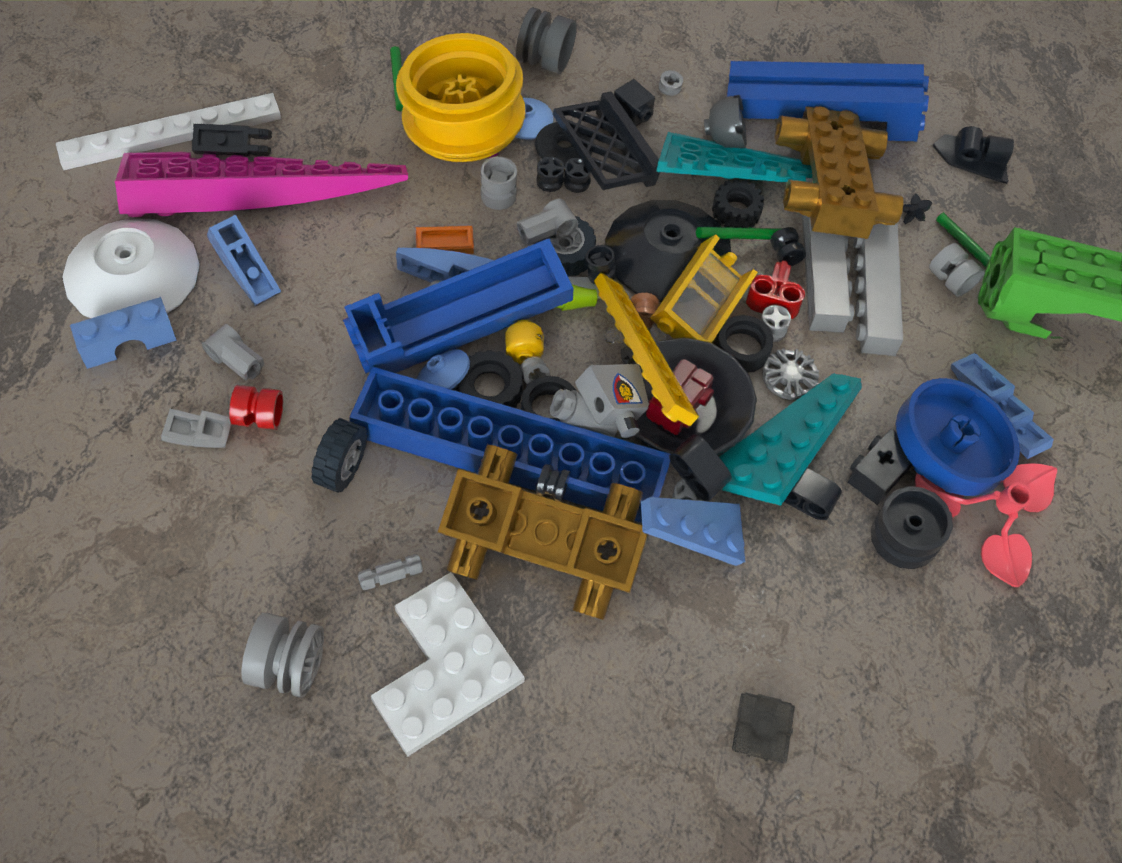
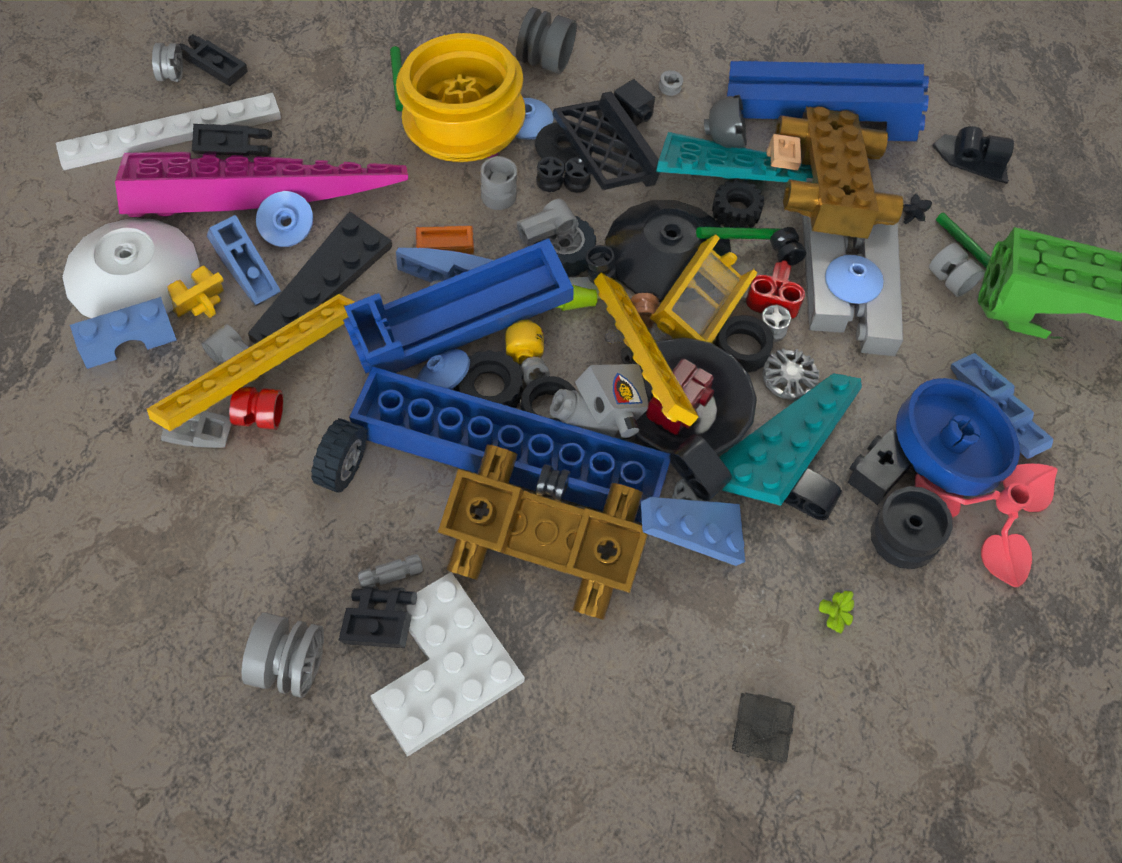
(167, 62): none -> light grey wheel
(199, 297): none -> yellow hips
(213, 60): none -> black hinge
(249, 364): none -> yellow plate
(279, 208): none -> light blue dish
(329, 271): none -> black wing
(375, 626): none -> black plate
(784, 152): none -> light nougat bracket
(838, 610): none -> lime plant
(854, 279): none -> light blue dish

